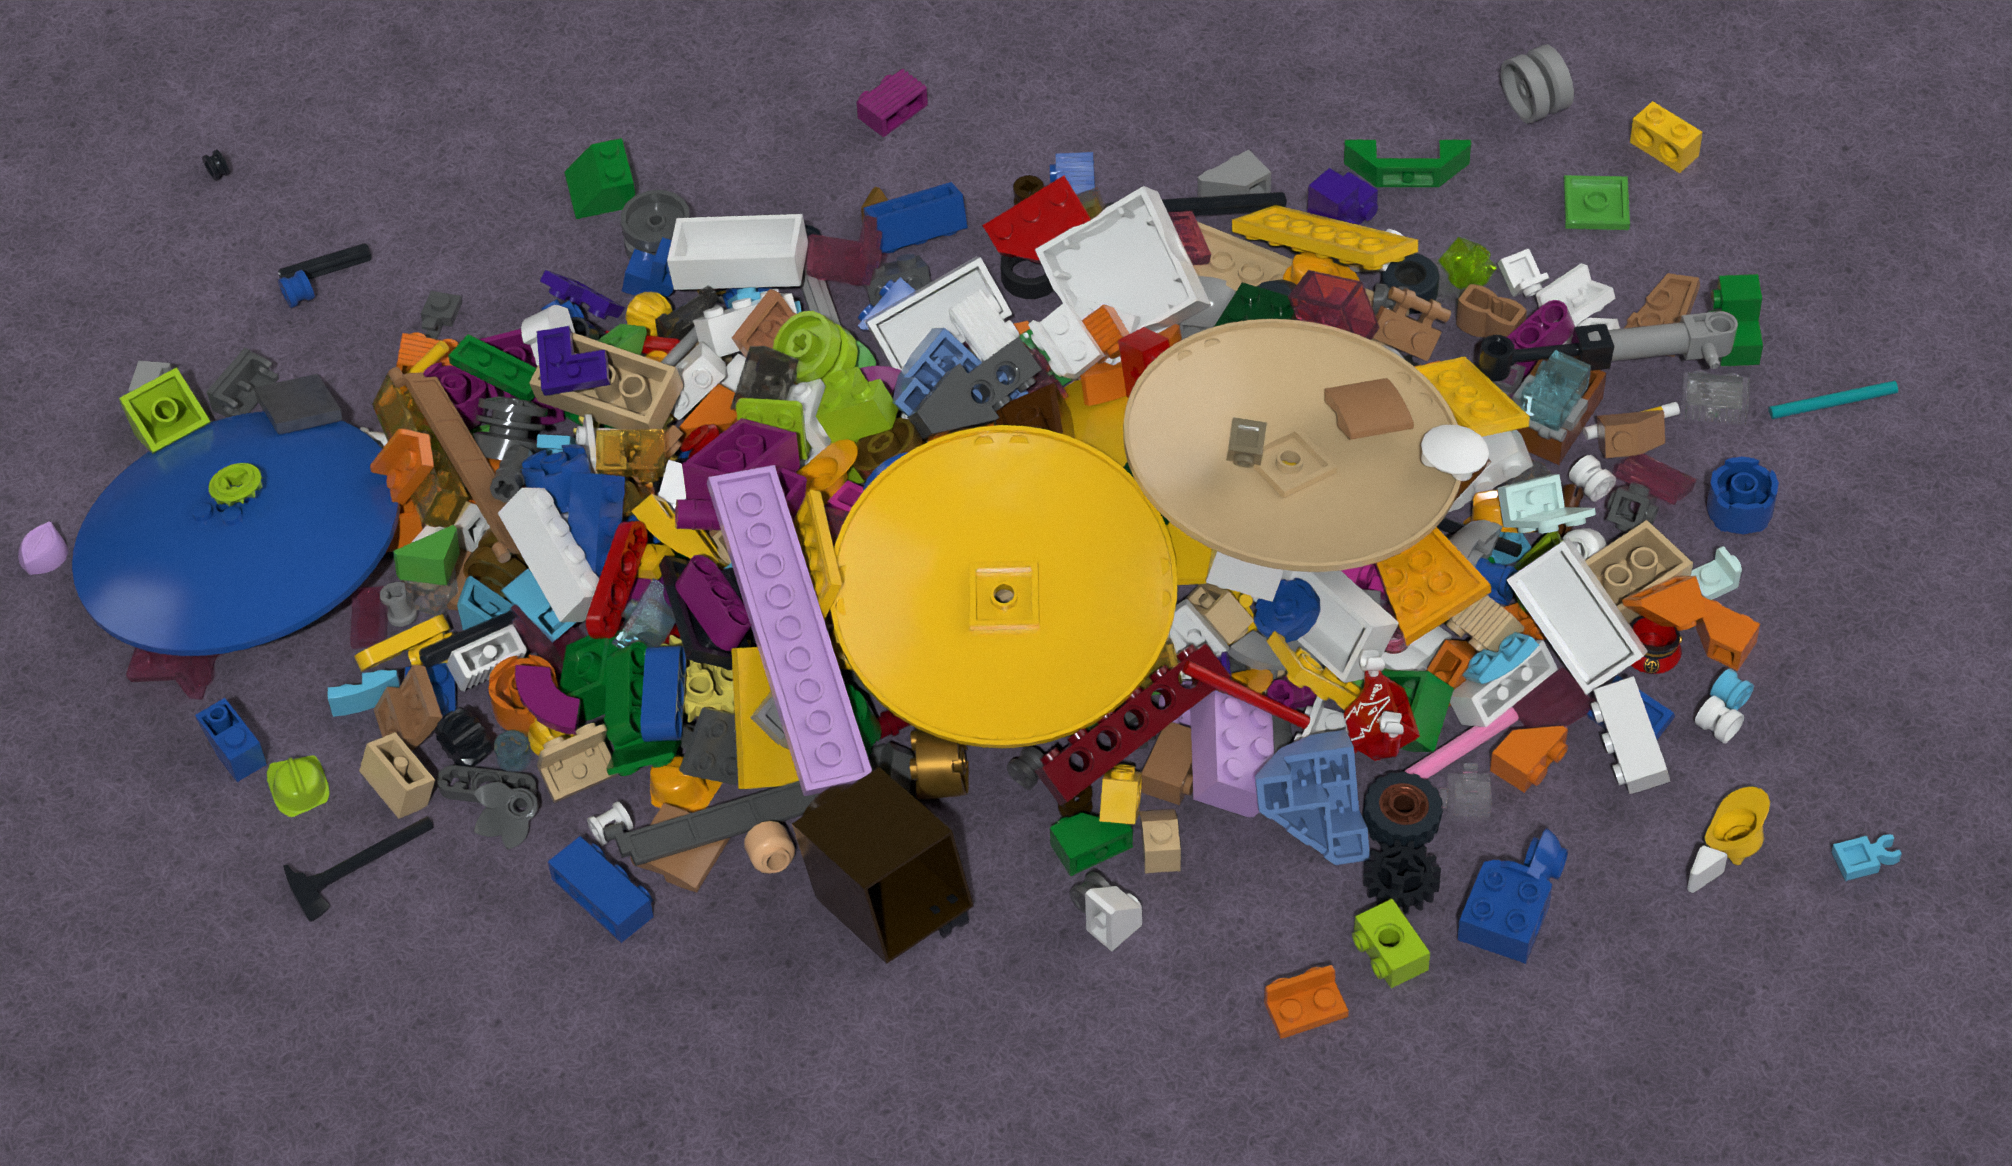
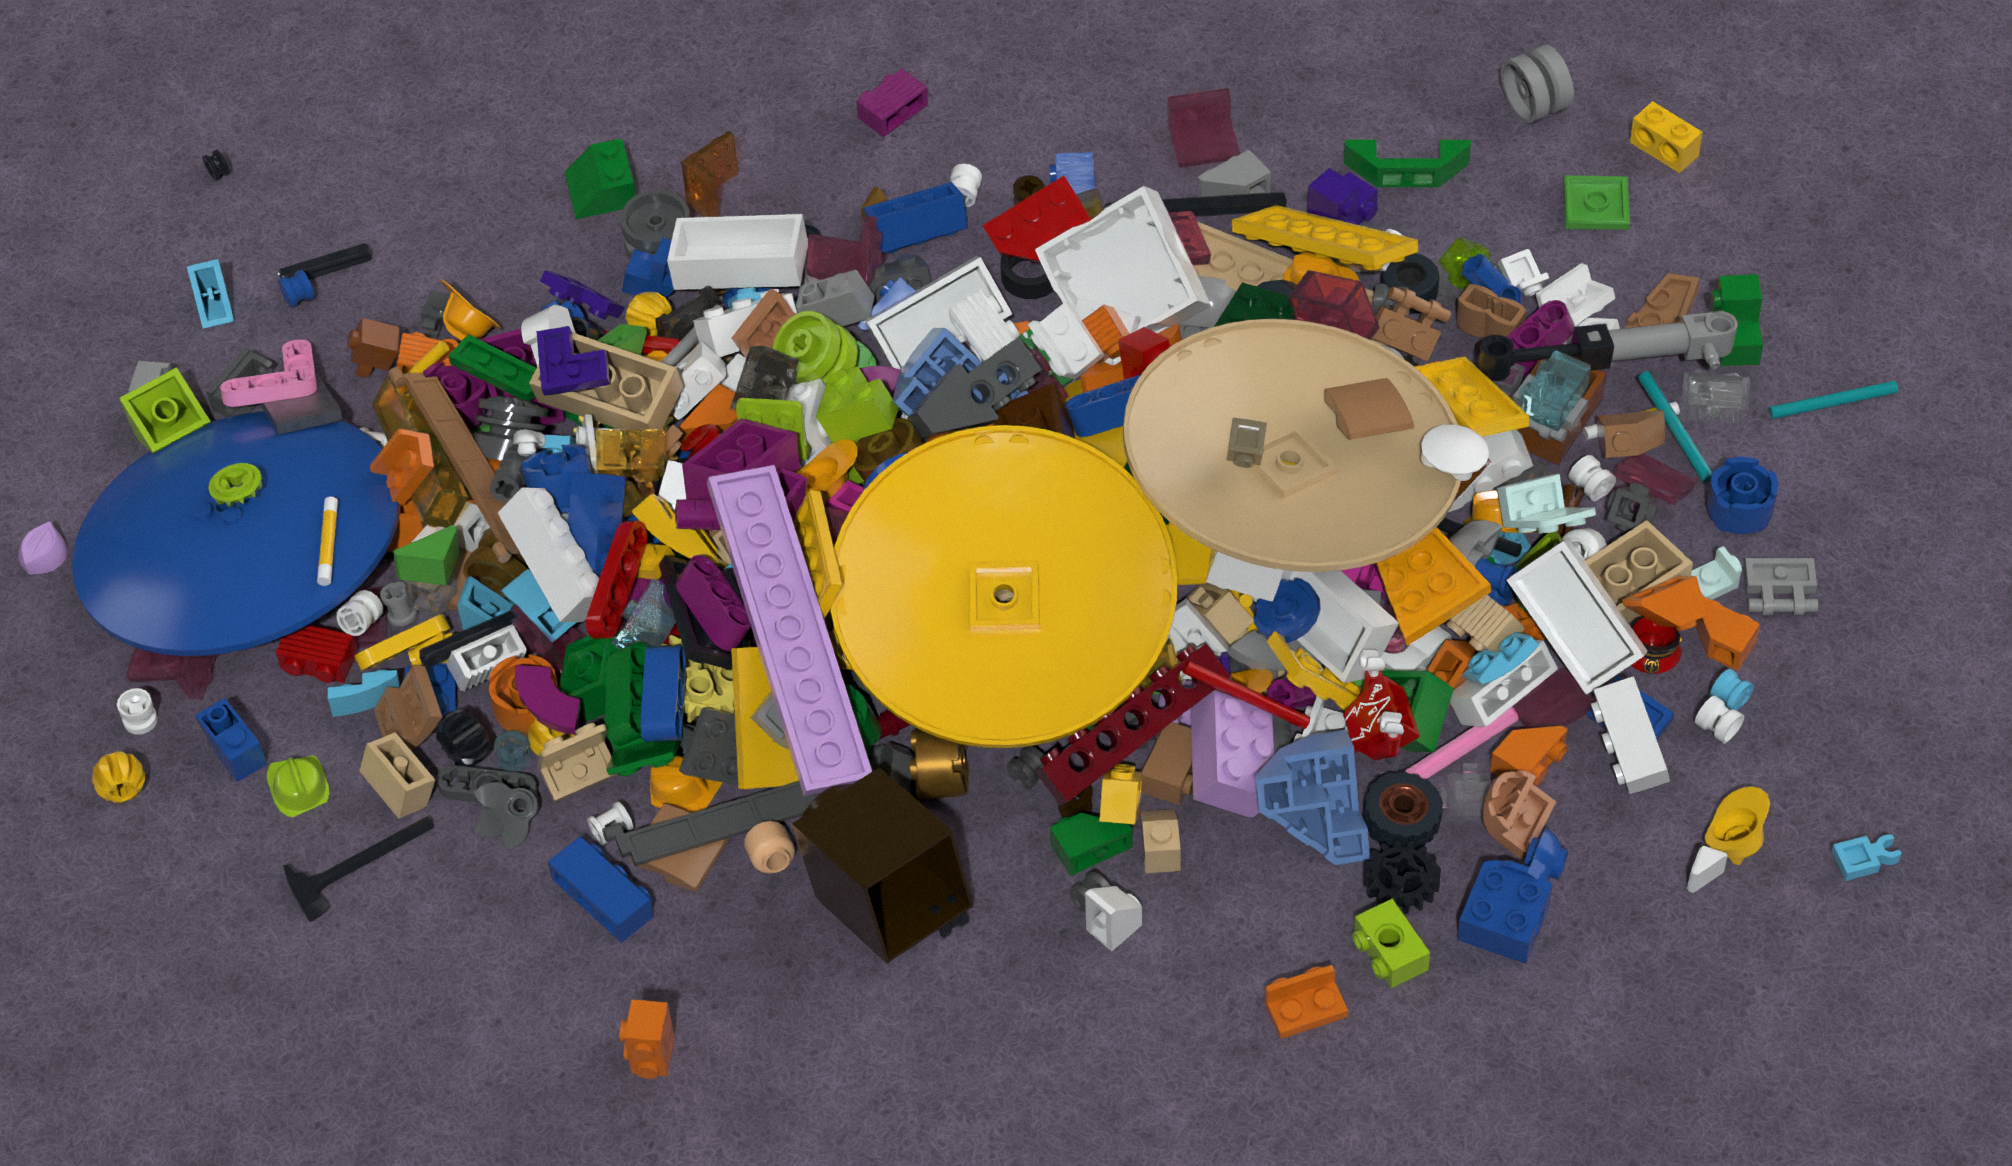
(118, 777): none -> yellow piece
(137, 711): none -> white wheel
(210, 293): none -> medium azure slope
(294, 382): none -> bright pink beam
(317, 653): none -> red brick
(327, 541): none -> yellow bar
(359, 613): none -> white wheel
(373, 346): none -> dark orange brick
(462, 318): none -> light orange piece
(528, 441): none -> white arm
(648, 1038): none -> orange brick
(707, 171): none -> clear orange bracket
(840, 298): none -> light grey slope
(967, 180): none -> white wheel
(1100, 408): none -> blue beam
(1202, 127): none -> clear pink bracket
(1481, 272): none -> blue piece
(1516, 811): none -> nougat slope
(1676, 426): none -> teal bar
(1781, 576): none -> light grey plate

